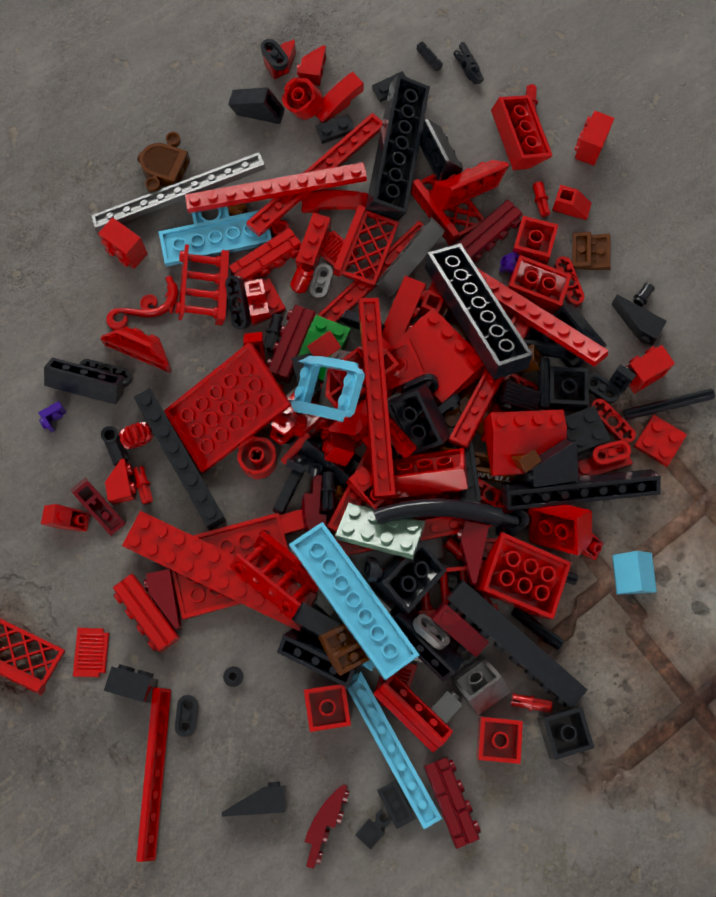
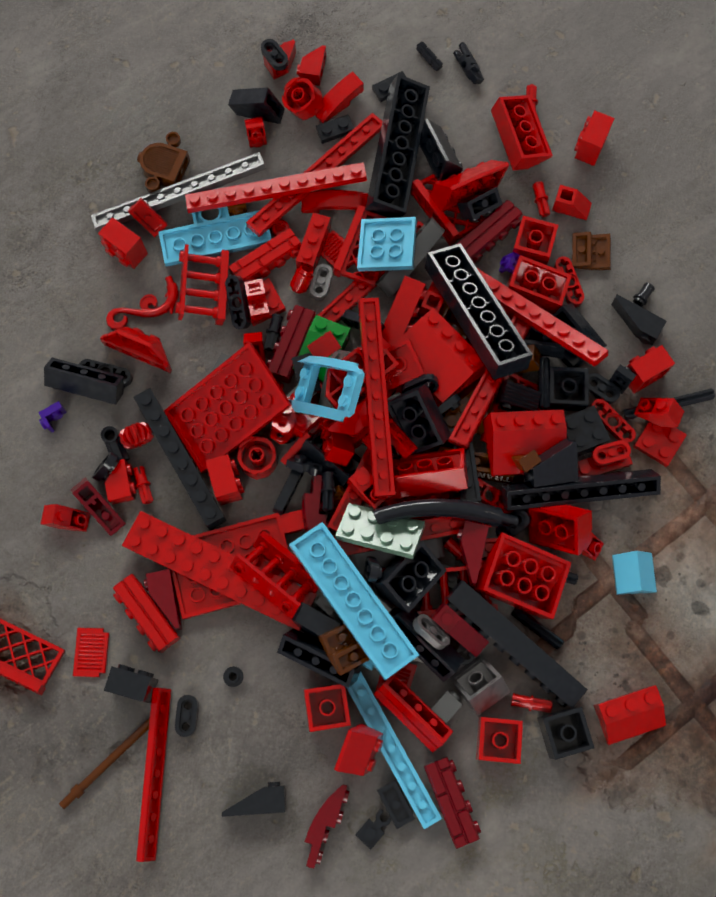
(78, 790): none -> reddish brown bar
(108, 463): none -> black plate
(147, 217): none -> red plate
(223, 478): none -> red brick
(255, 132): none -> red slope
(359, 750): none -> red slope
(387, 244): none -> medium azure plate
(479, 203): none -> black brick
(631, 714): none -> red slope
(660, 411): none -> red slope

